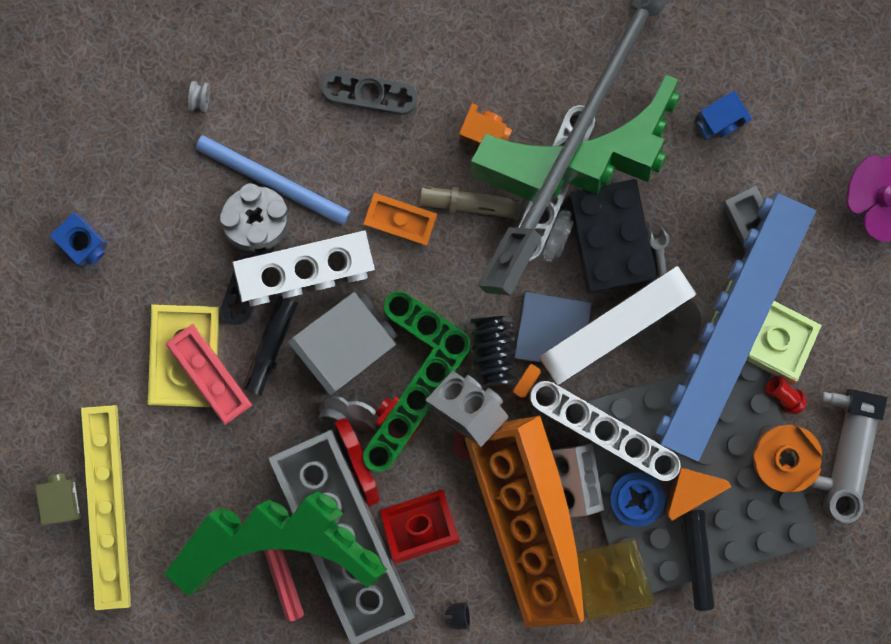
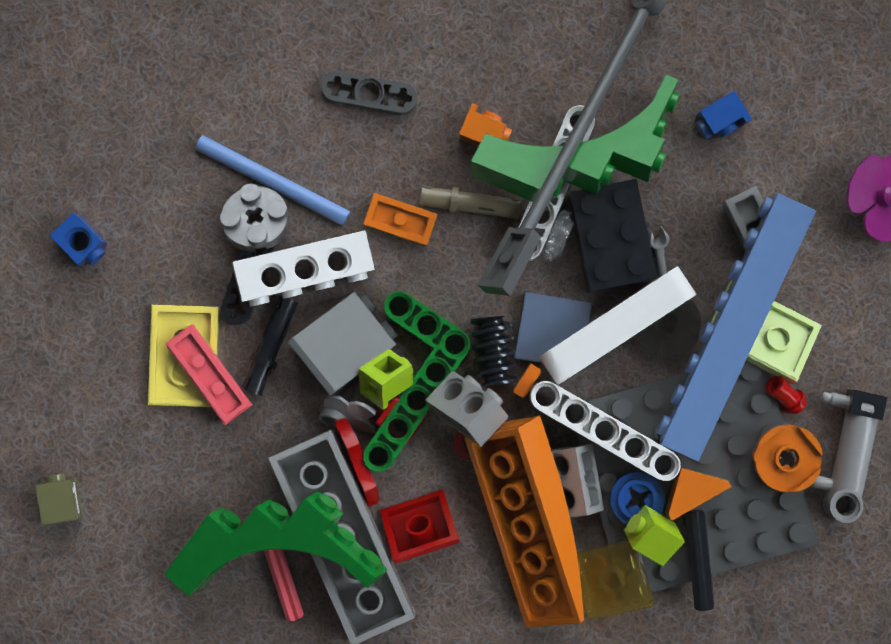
(106, 507): light yellow plate -> none
(199, 96): light grey bush -> none
(385, 378): none -> lime brick
(460, 616): black hinge -> none
(653, 535): none -> lime brick

